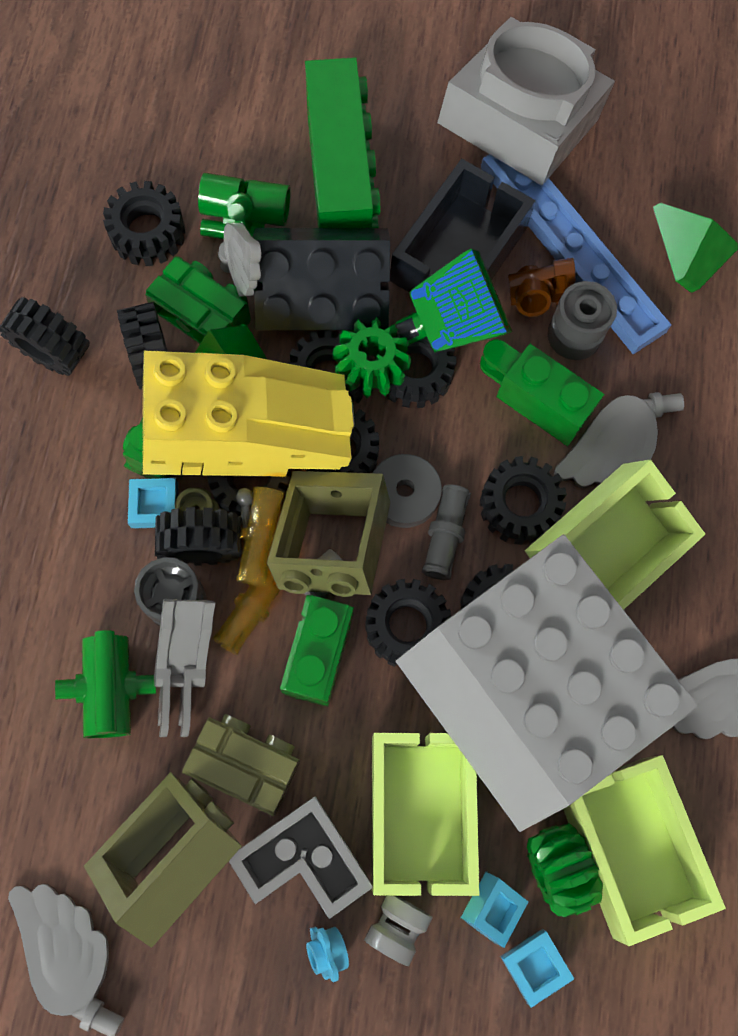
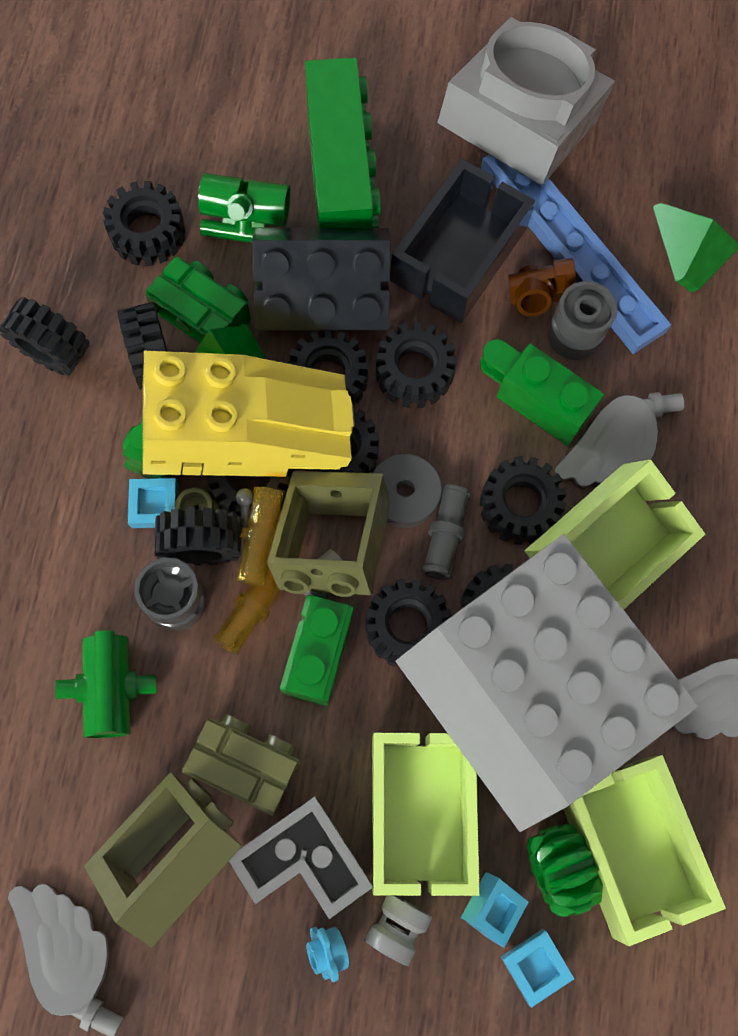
(182, 656): light grey arm -> none
(240, 257): light grey animal -> none
(372, 342): green gear -> none
(455, 306): torso -> none

